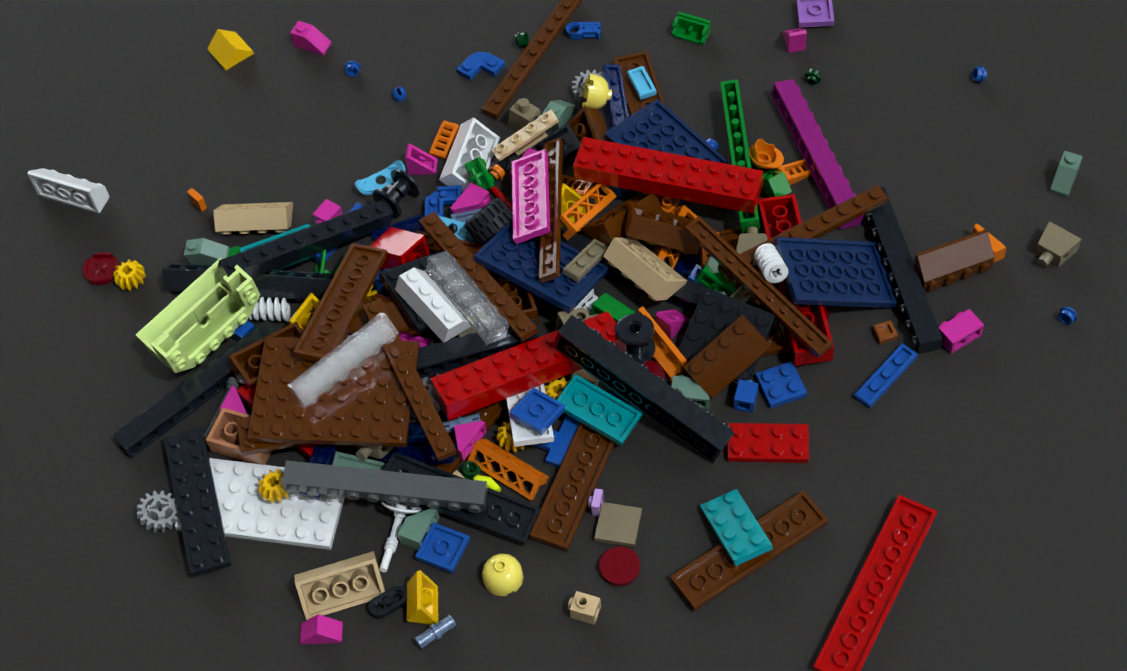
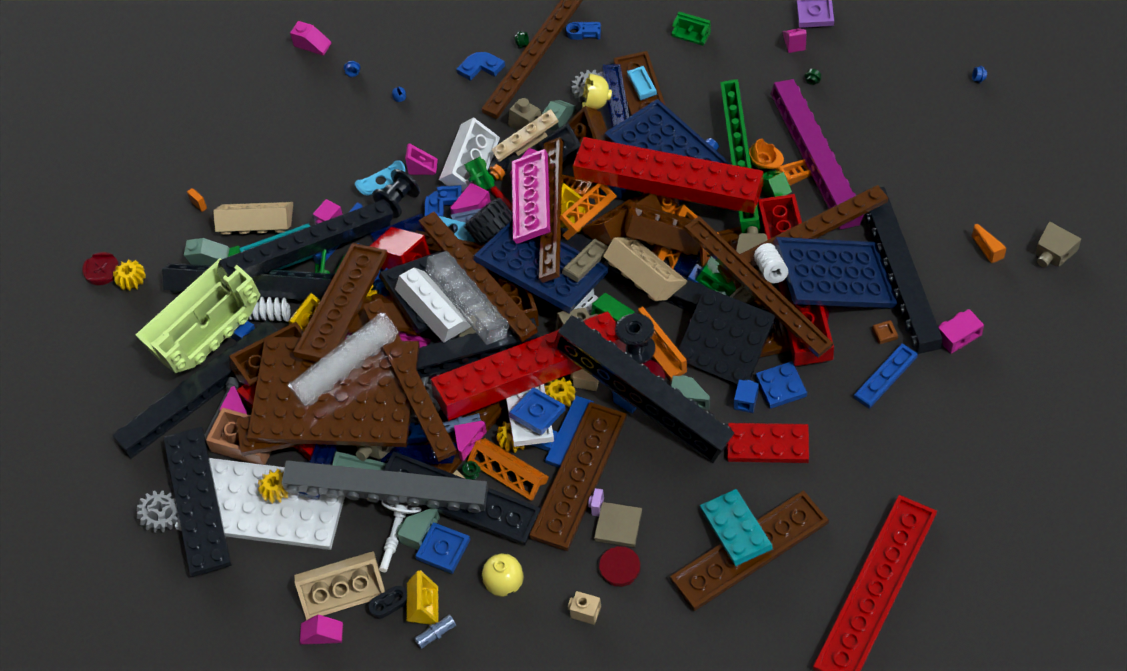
(69, 189): white slope -> none
(228, 48): yellow slope -> none
(448, 129): orange slope -> none
(490, 482): neon yellow arm -> none
(599, 410): teal plate -> none
(671, 322): dark pink slope -> none
(727, 356): reddish brown slope -> none
(954, 260): reddish brown slope -> none
(1066, 173): sand green slope -> none
(1067, 315): blue plate -> none

